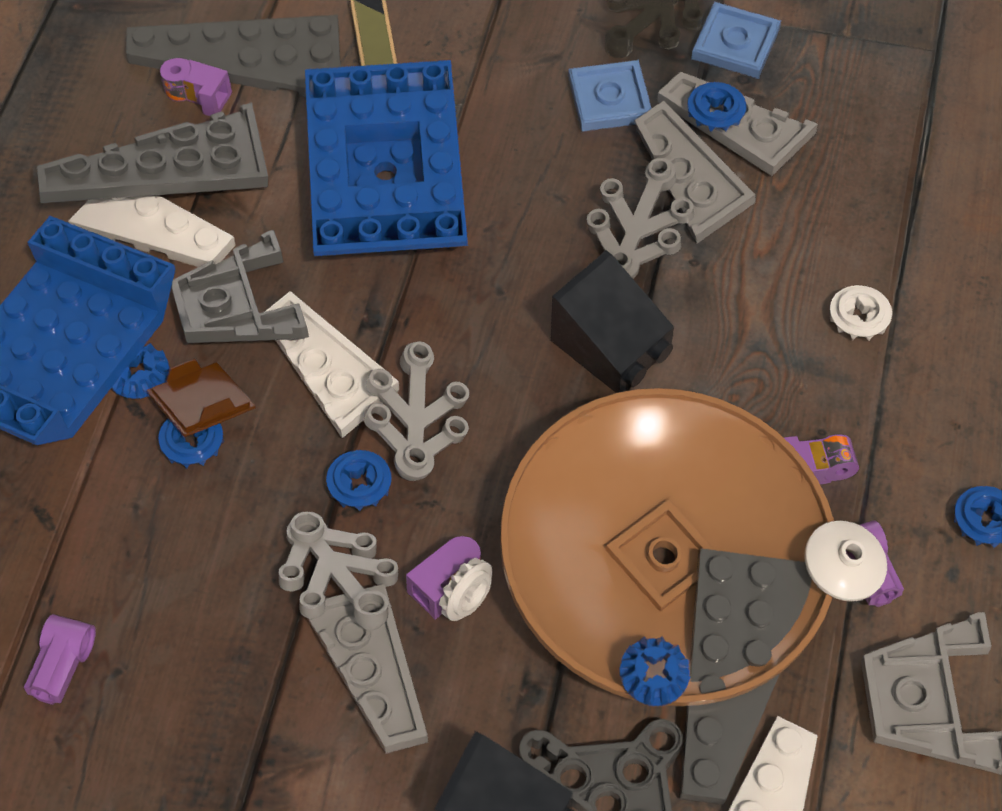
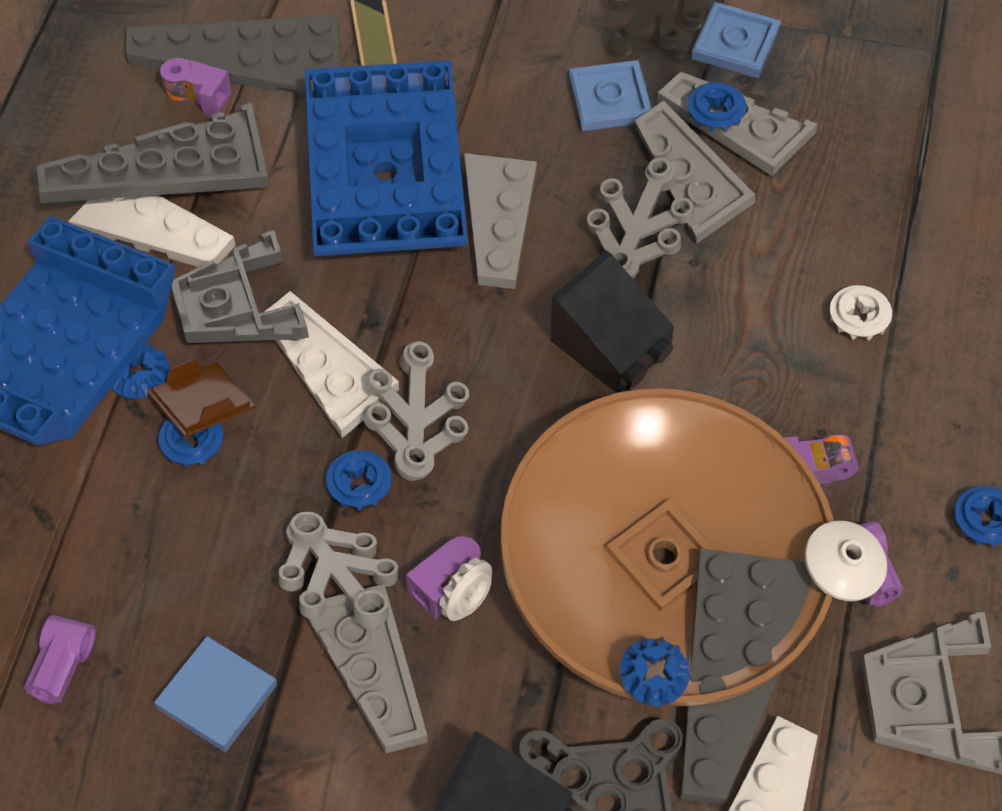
(215, 694): none -> medium blue tile
(499, 214): none -> light grey wing

